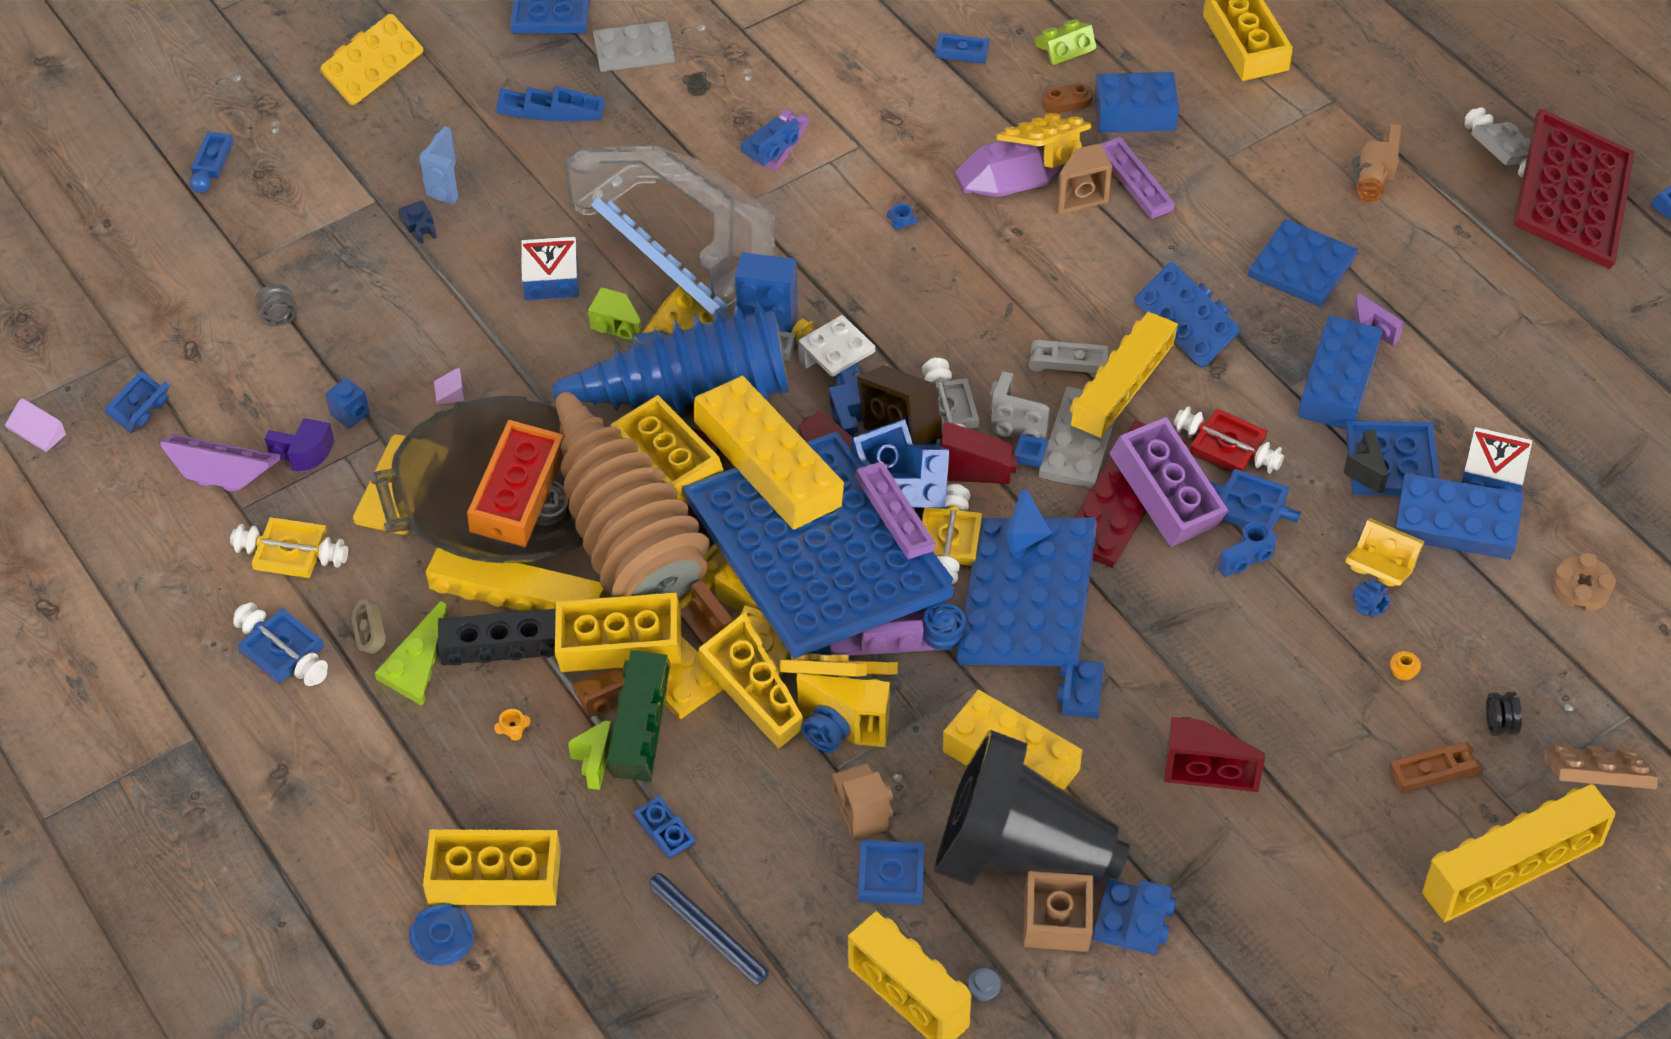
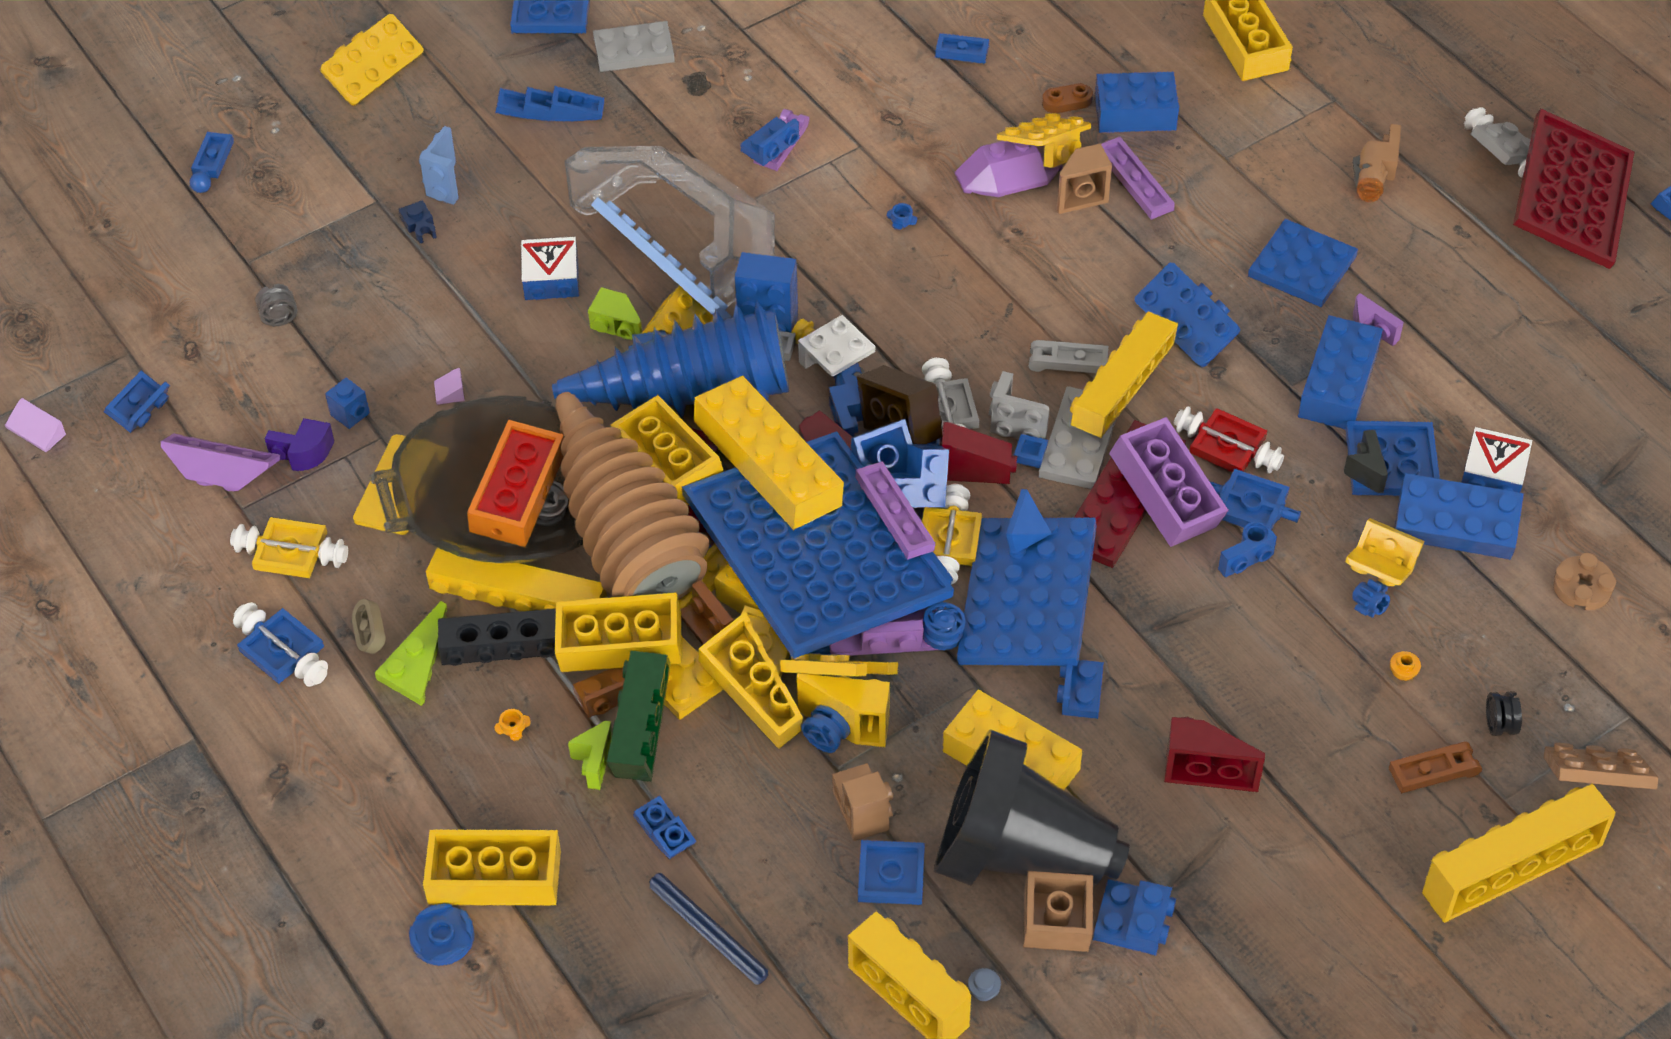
(1067, 41): lime bracket -> none

